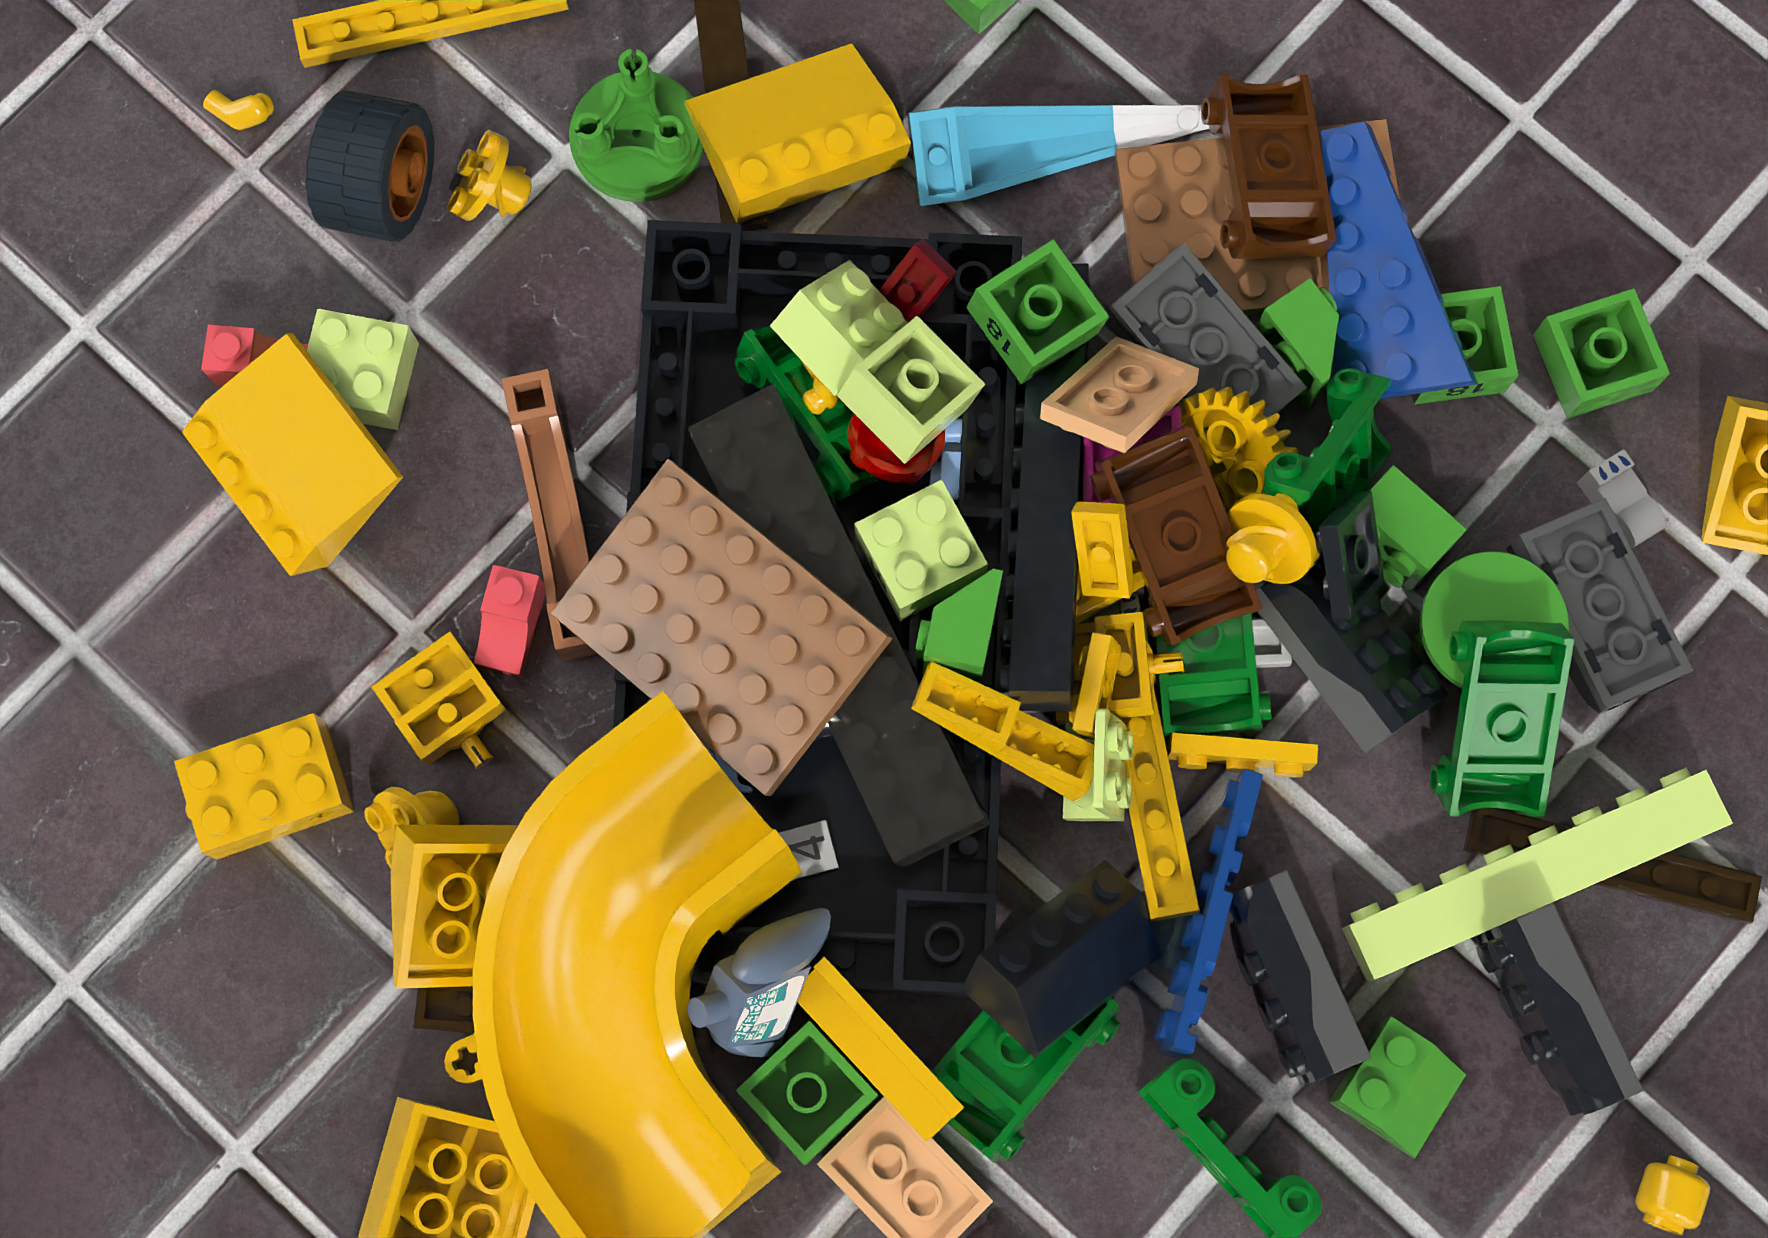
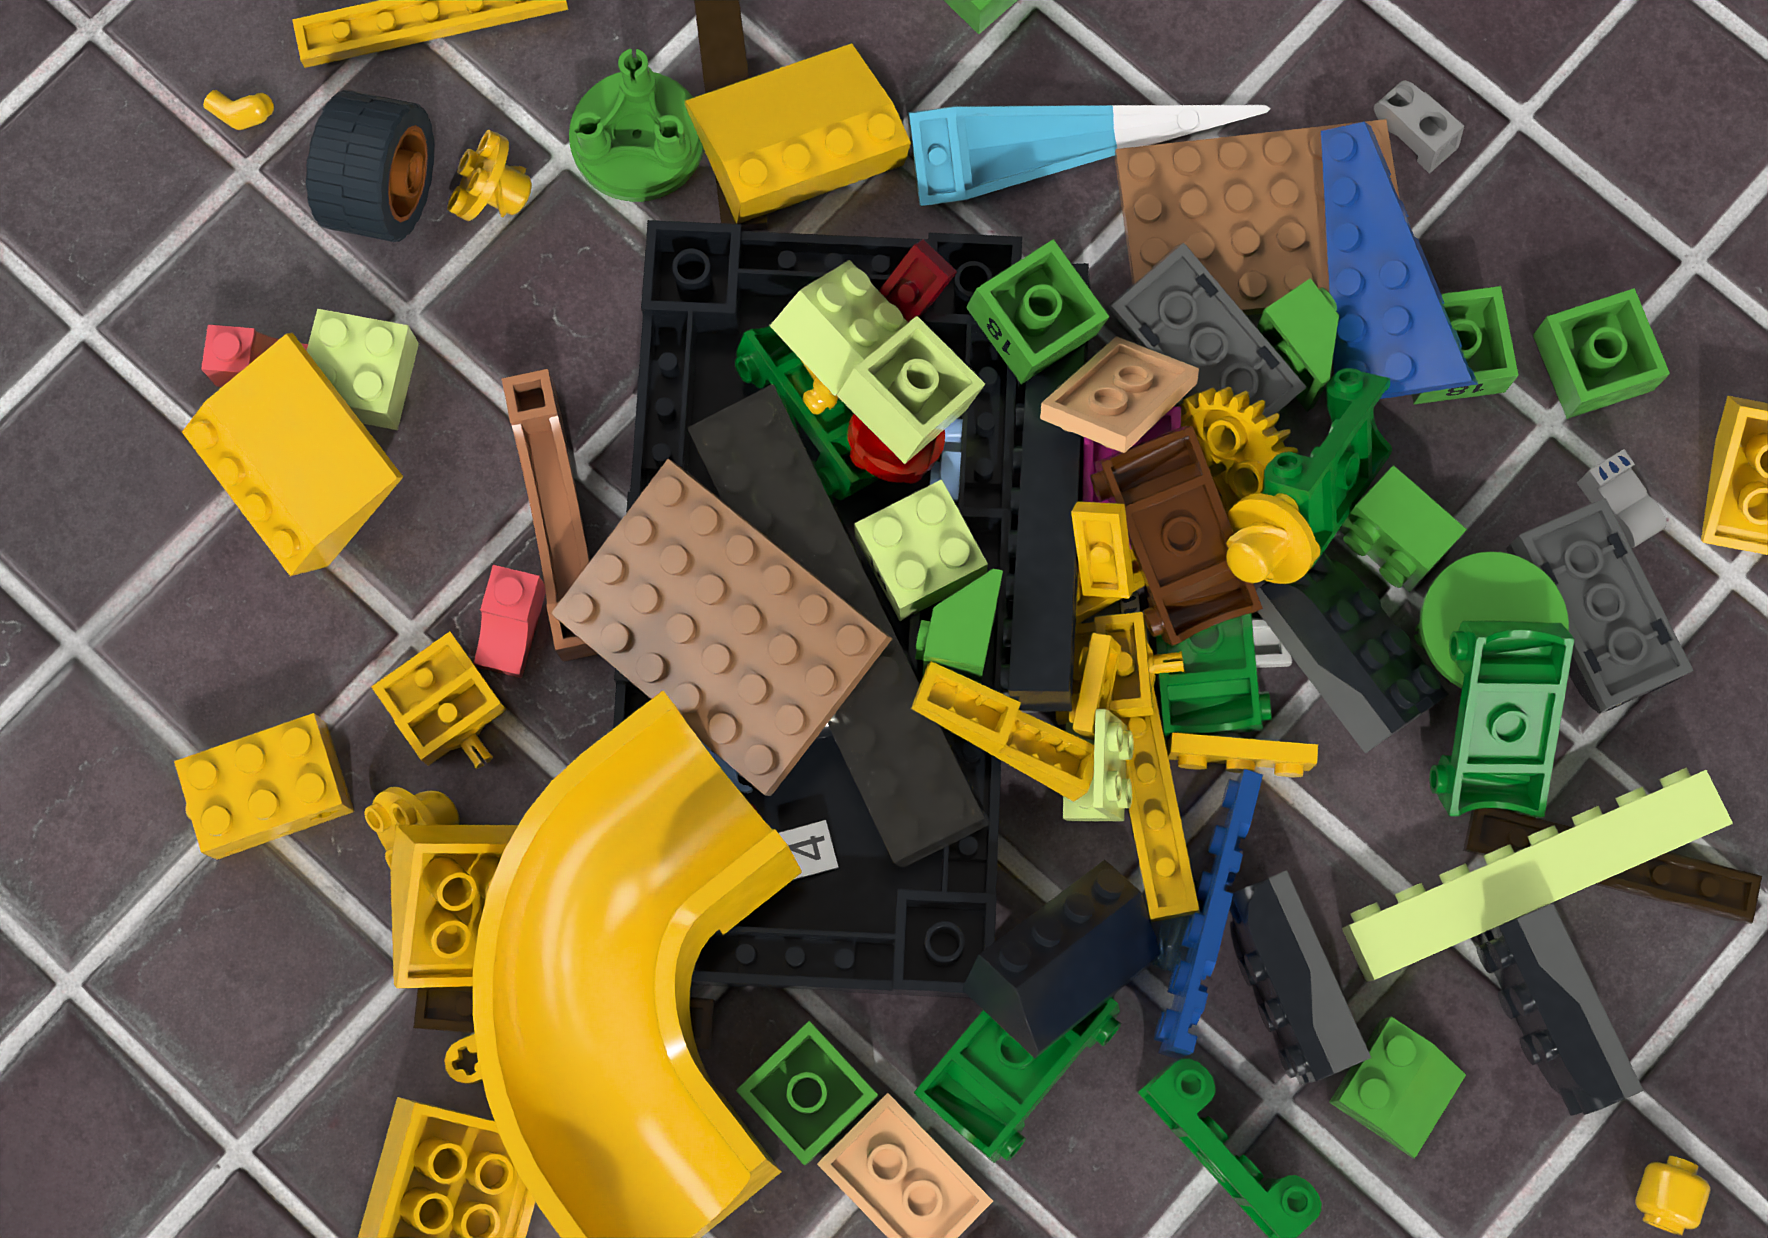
(759, 985): sand blue torso -> none
(877, 1051): yellow fence -> none
(1272, 169): reddish brown piece -> none
(1350, 555): black plate -> none
(1420, 123): none -> light grey leg

